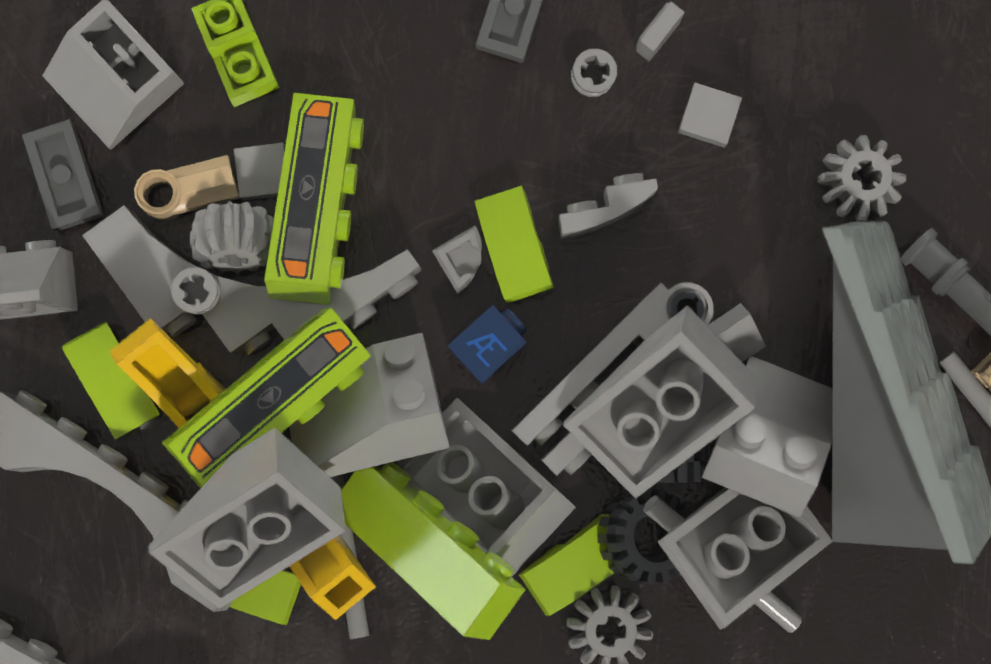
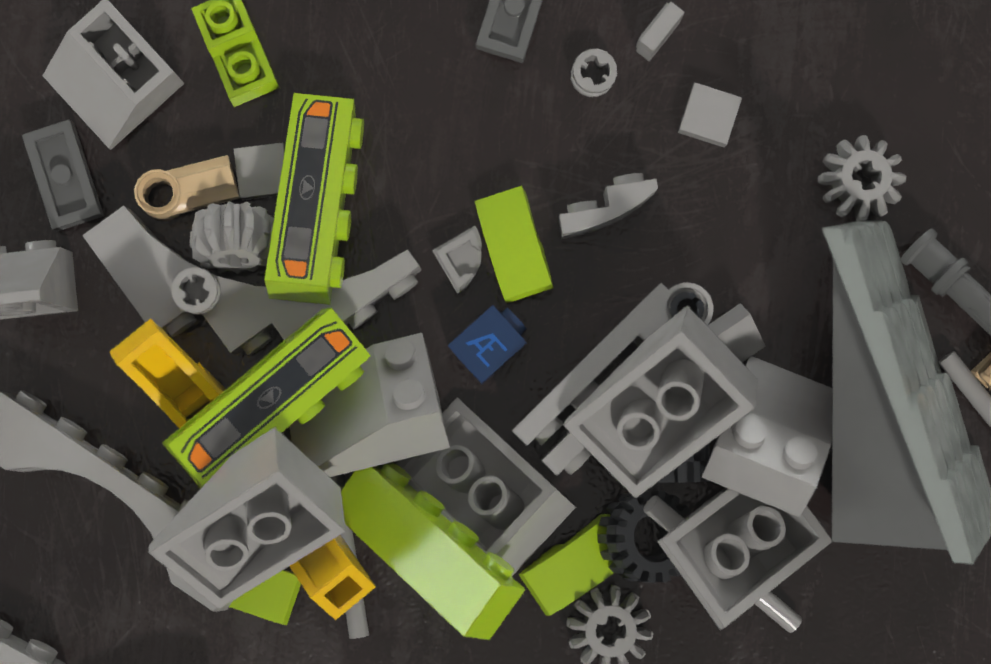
(113, 392): lime slope -> none

